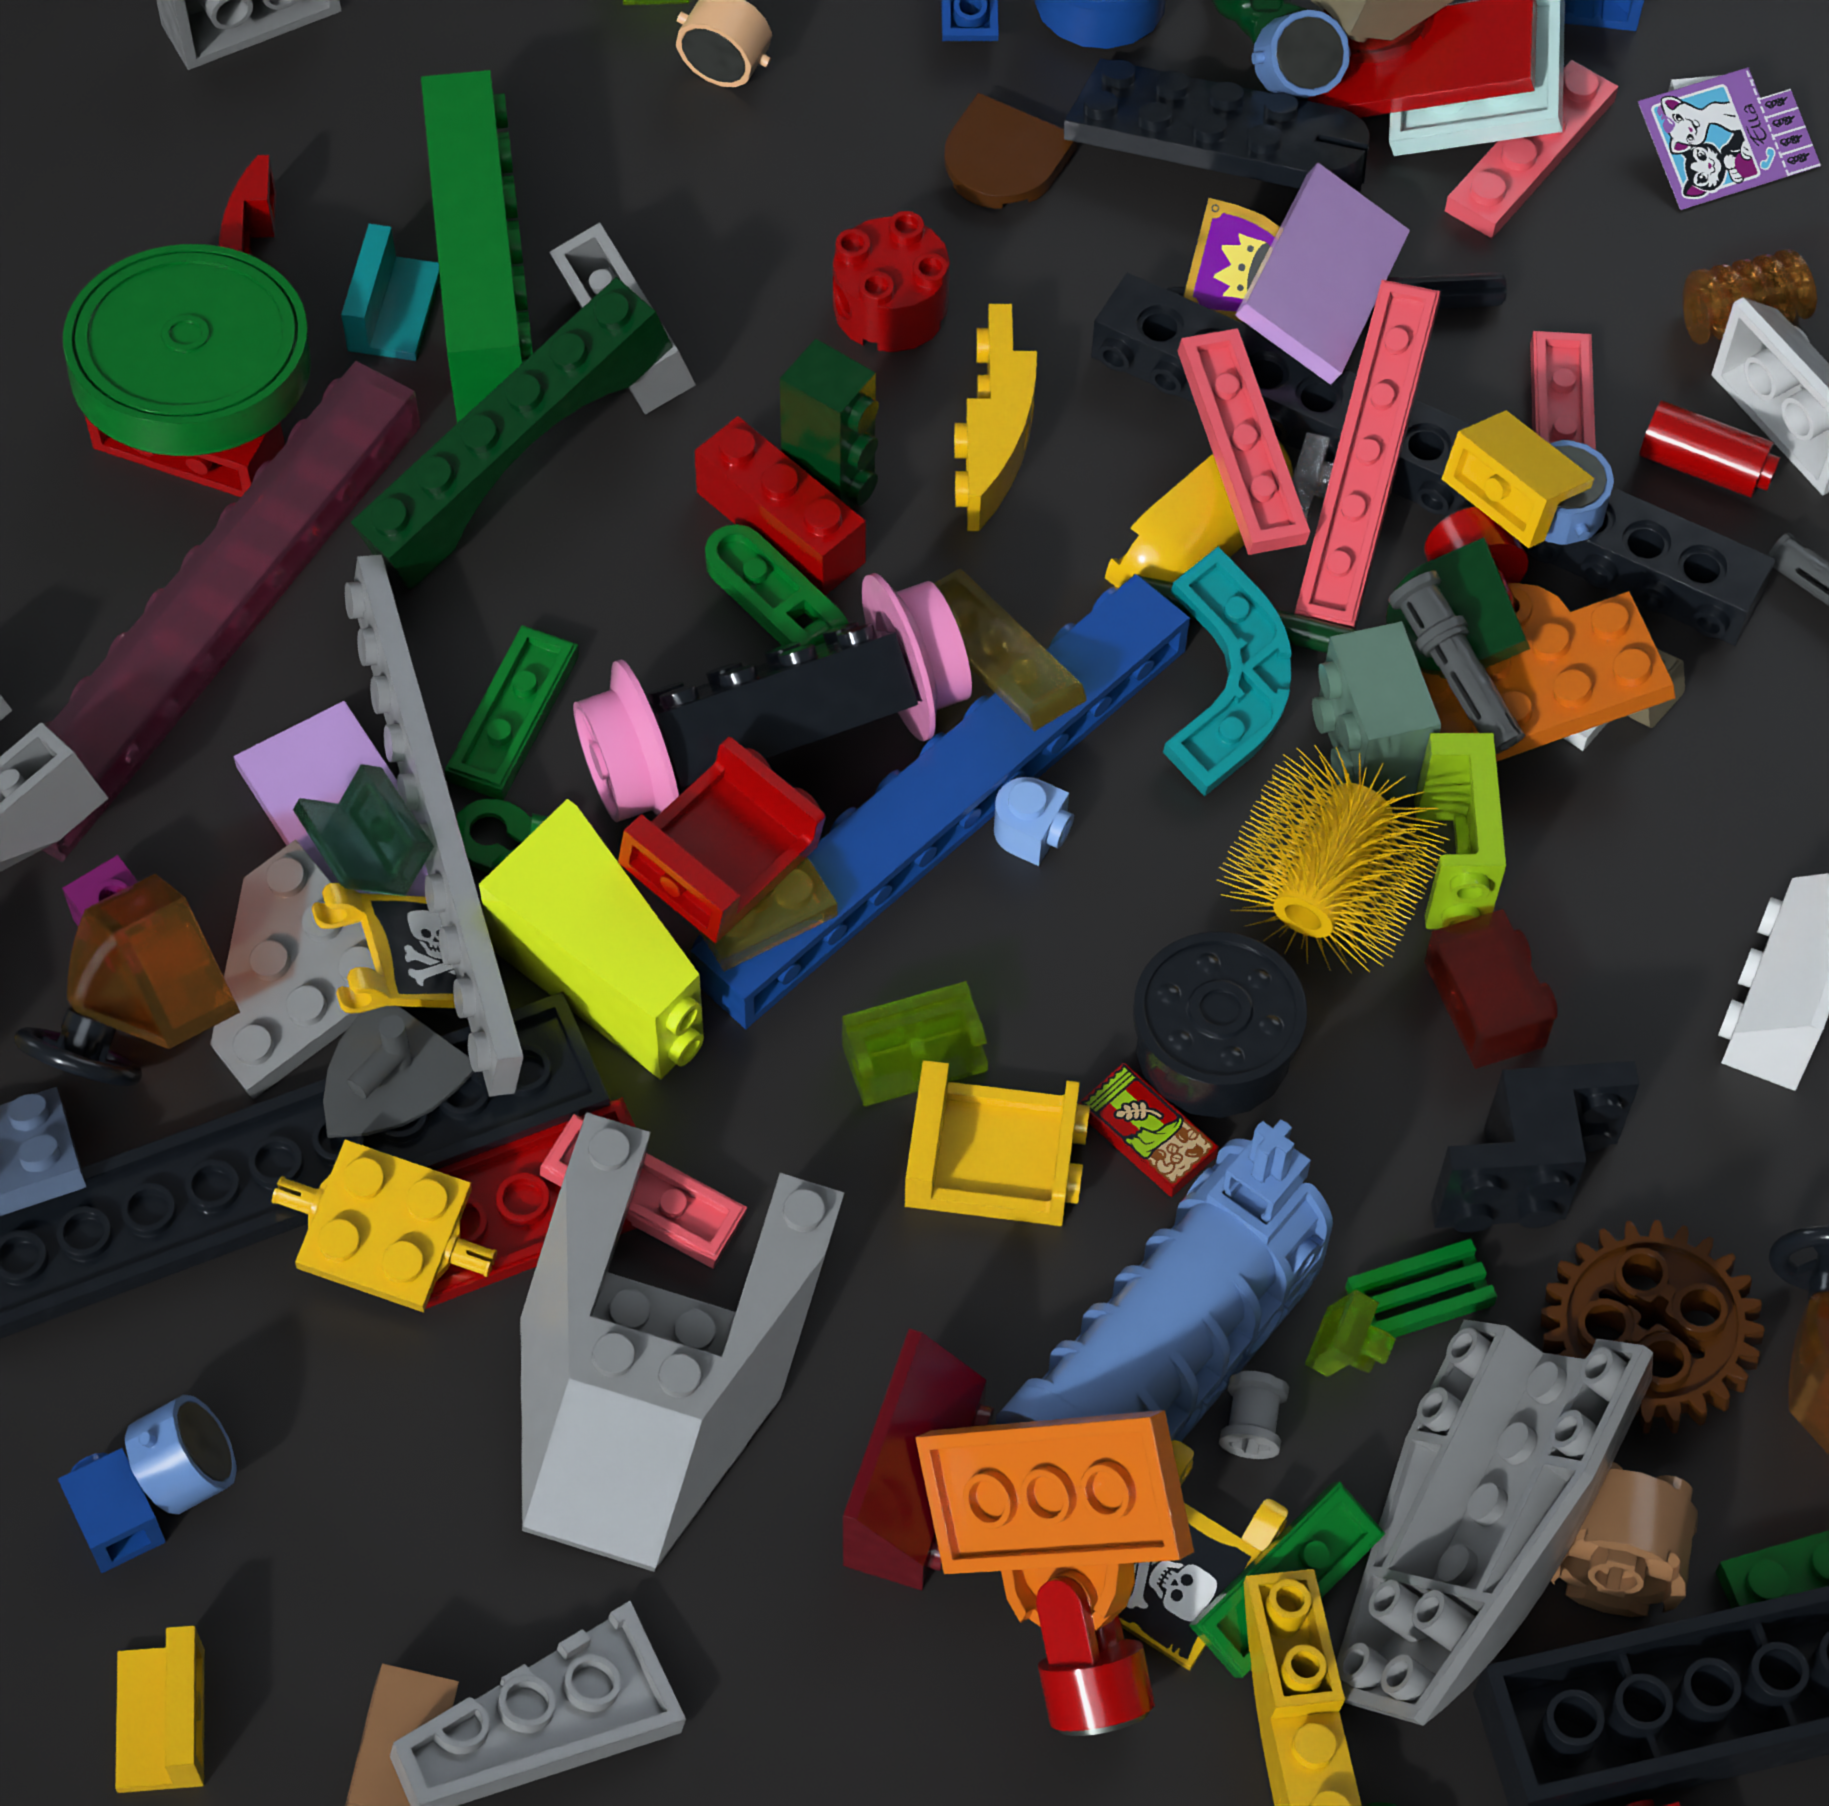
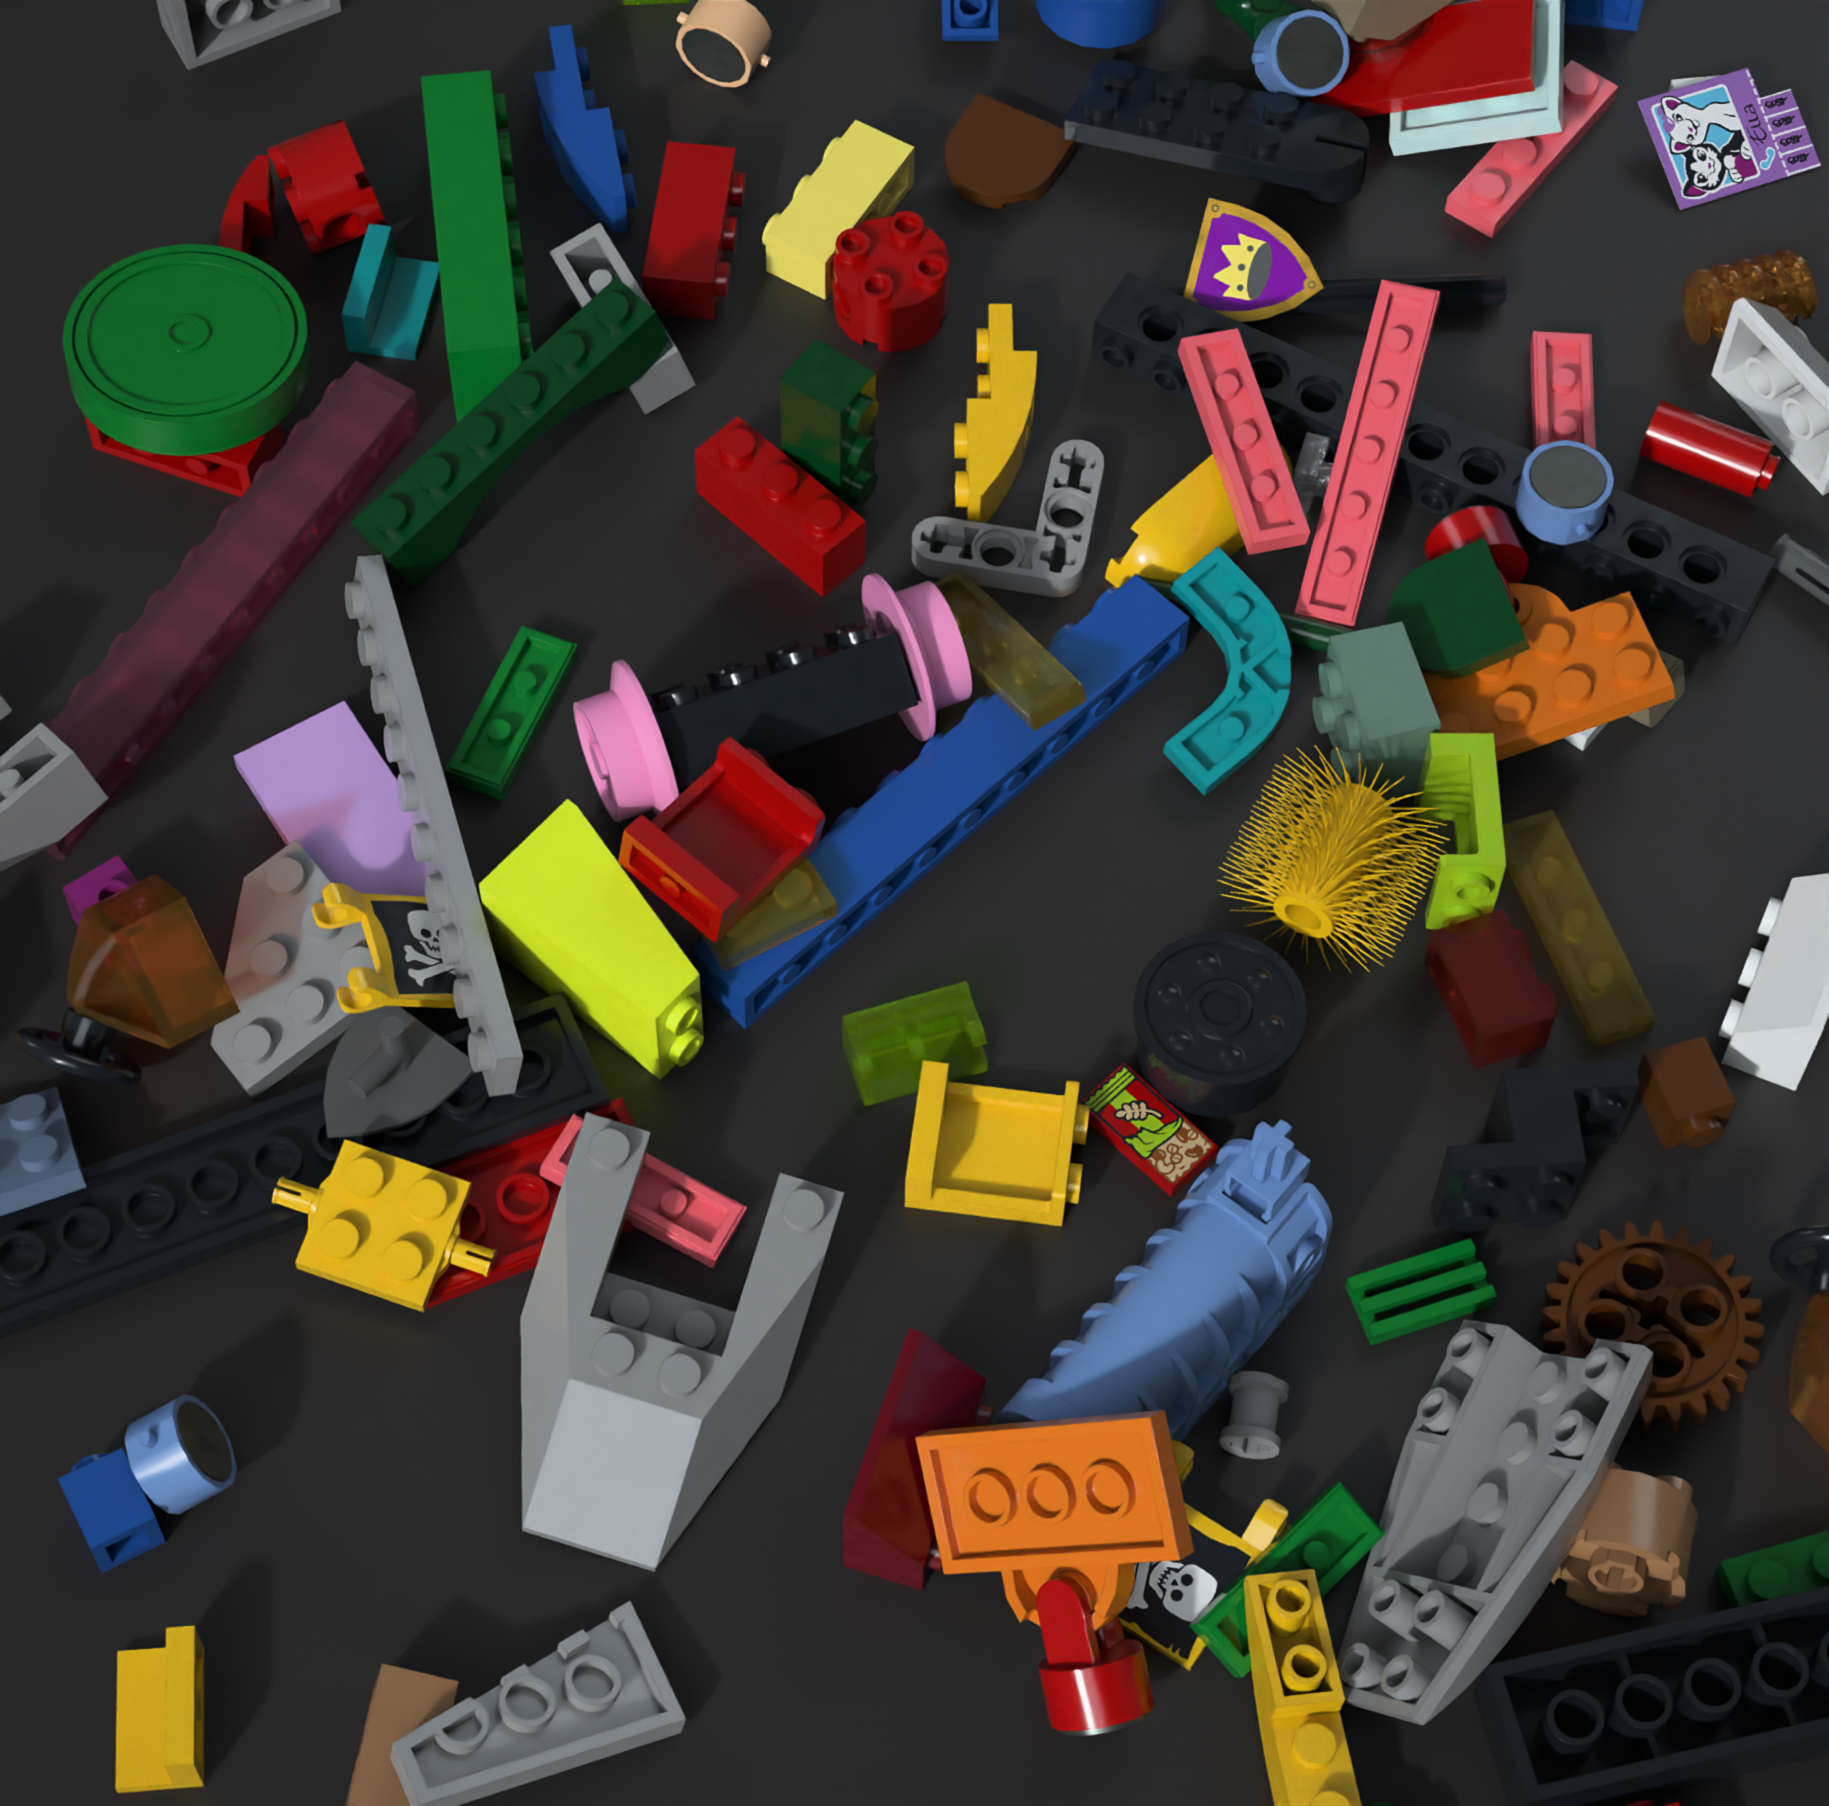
(326, 186): none -> red brick
(368, 835): clear green panel -> none
(518, 826): green piece -> none
(582, 135): none -> blue slope
(693, 230): none -> red brick
(769, 586): green plate -> none
(858, 181): none -> light yellow brick
(1031, 549): none -> light grey beam
(1031, 818): light blue plate -> none
(1323, 273): lavender tile -> none
(1348, 1337): clear neon green tile -> none
(1444, 639): dark grey pin -> none
(1513, 475): yellow panel -> none
(1575, 930): none -> clear yellow tile
(1685, 1093): none -> reddish brown brick

